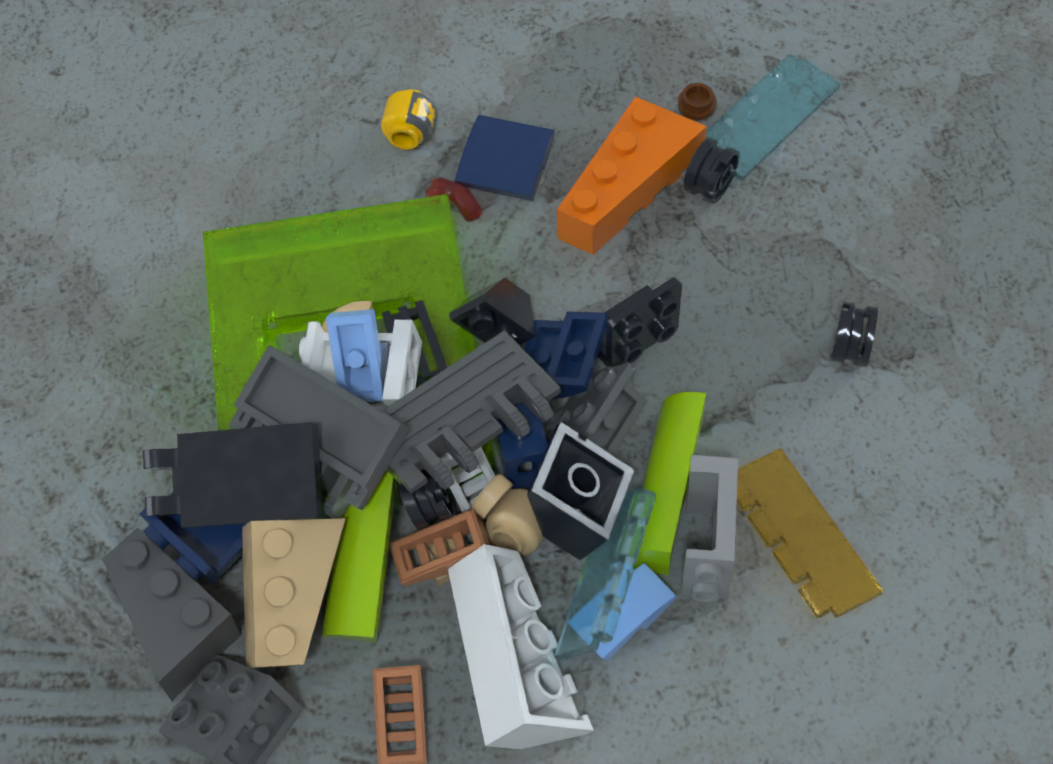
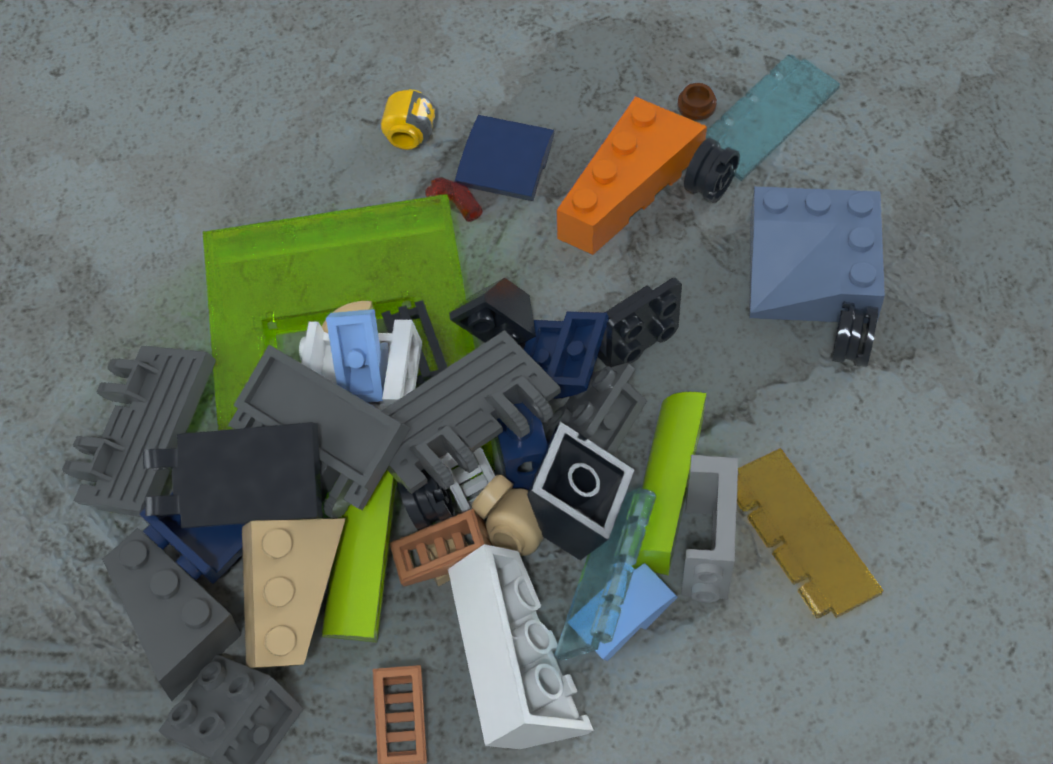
(163, 396): none -> dark grey hinge
(814, 253): none -> sand blue slope

